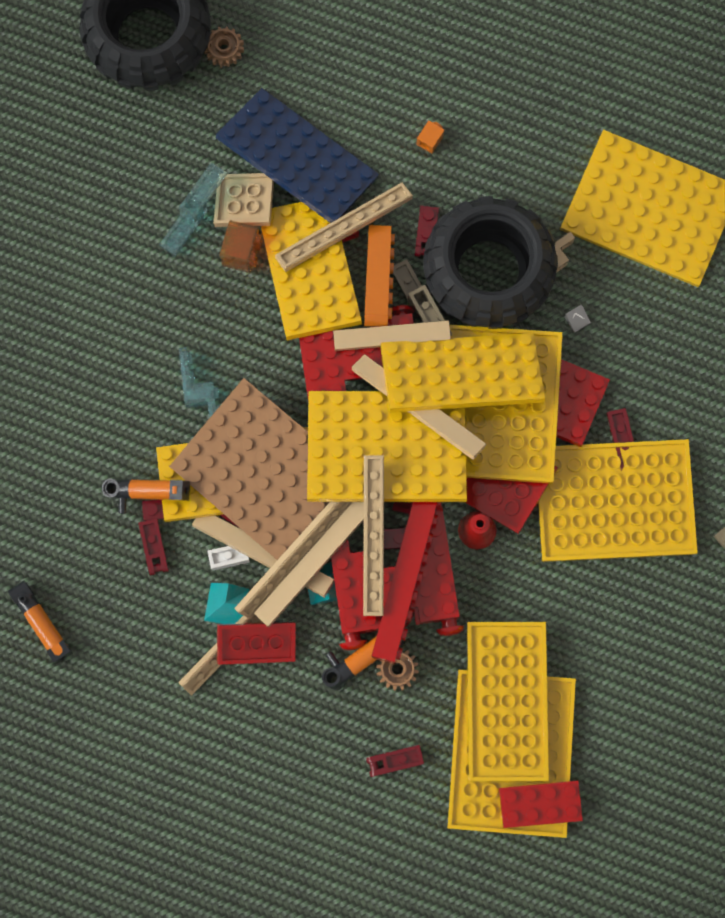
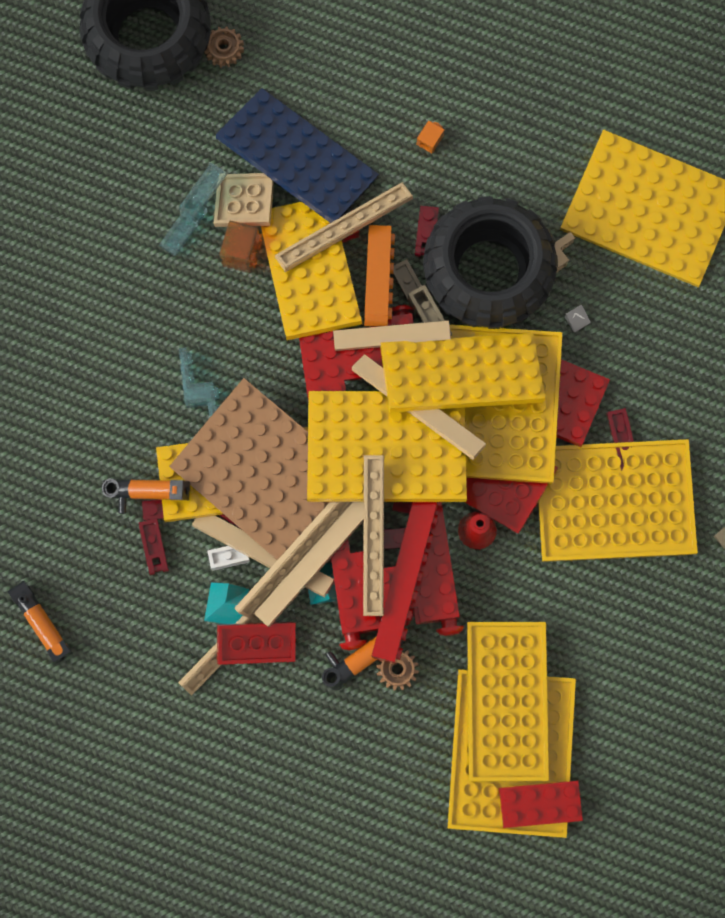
(395, 760): dark red plate -> none

